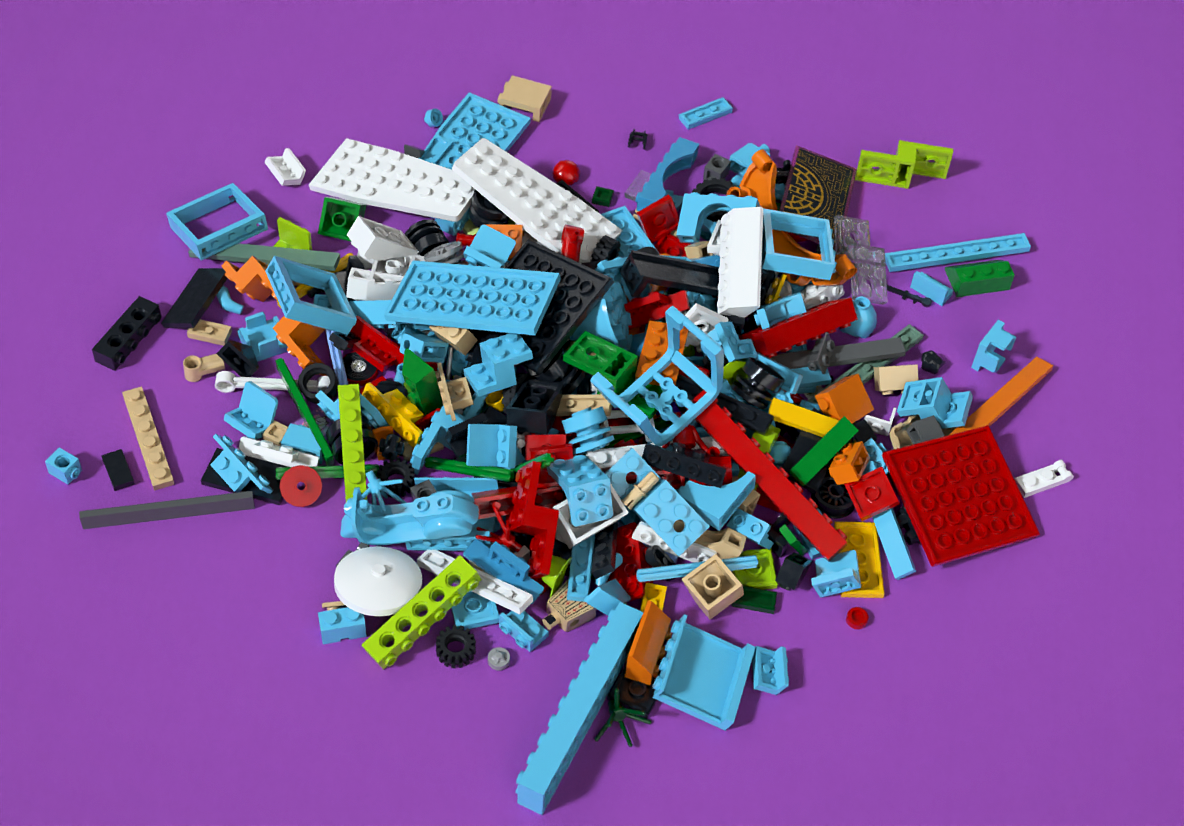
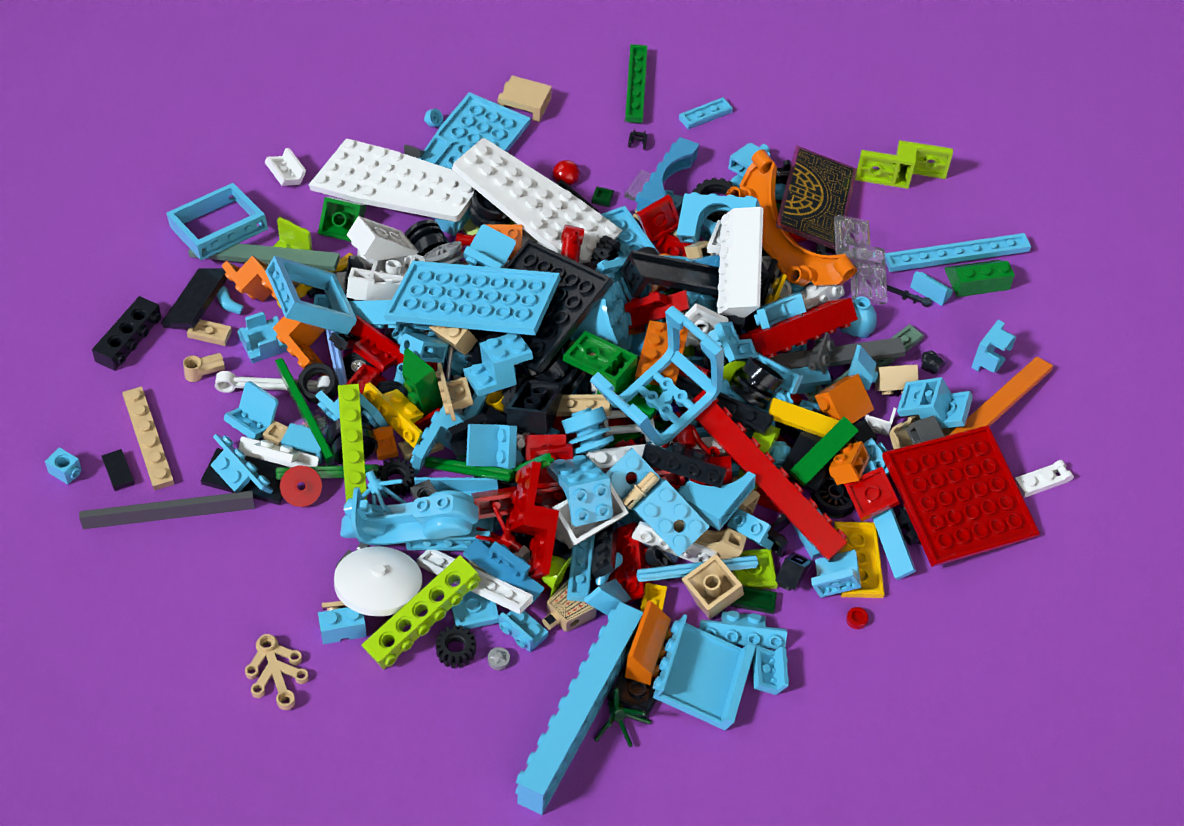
(239, 358): black slope -> none
(274, 669): none -> tan plant
(364, 375): none -> red plate
(391, 447): black gear -> none
(636, 83): none -> green plate
(717, 167): dark grey brick -> none
(745, 629): none -> medium azure bracket
(793, 540): green tile -> none
(801, 225): medium azure window -> none
(864, 366): none -> medium azure slope

